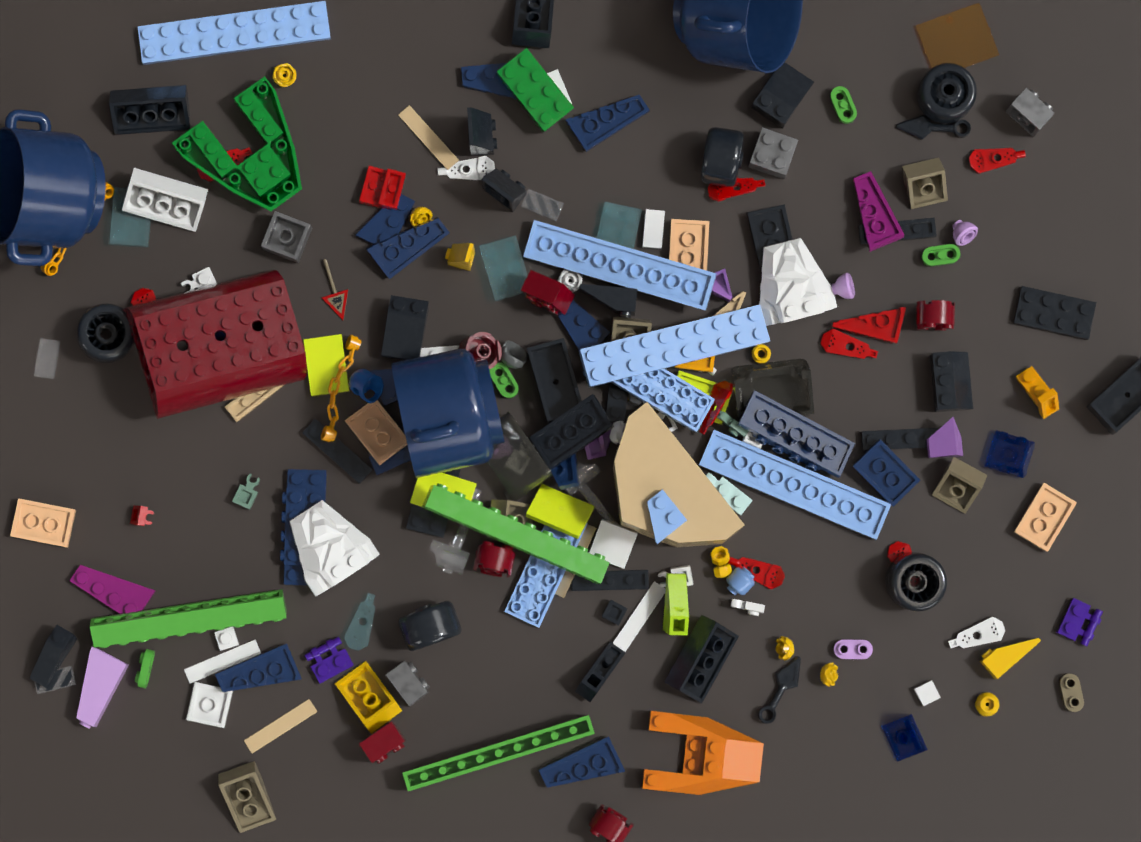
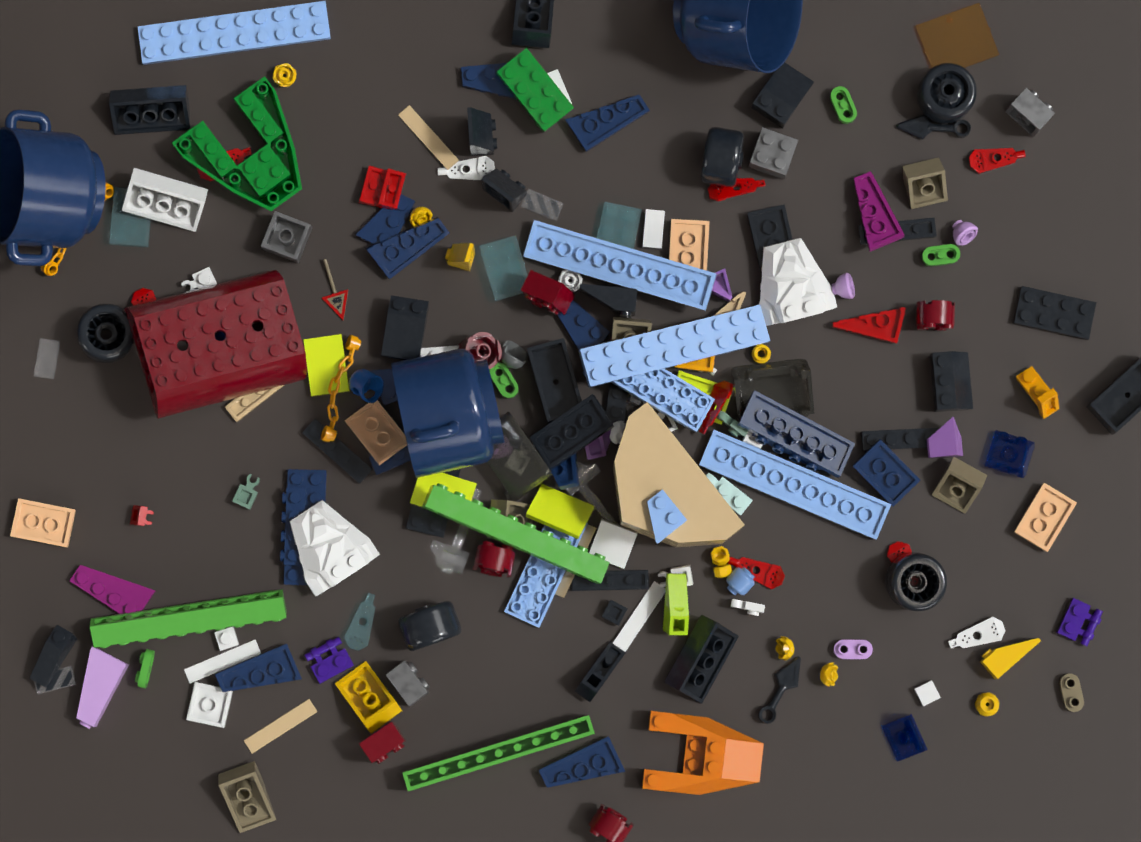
(840, 343): red piece -> none

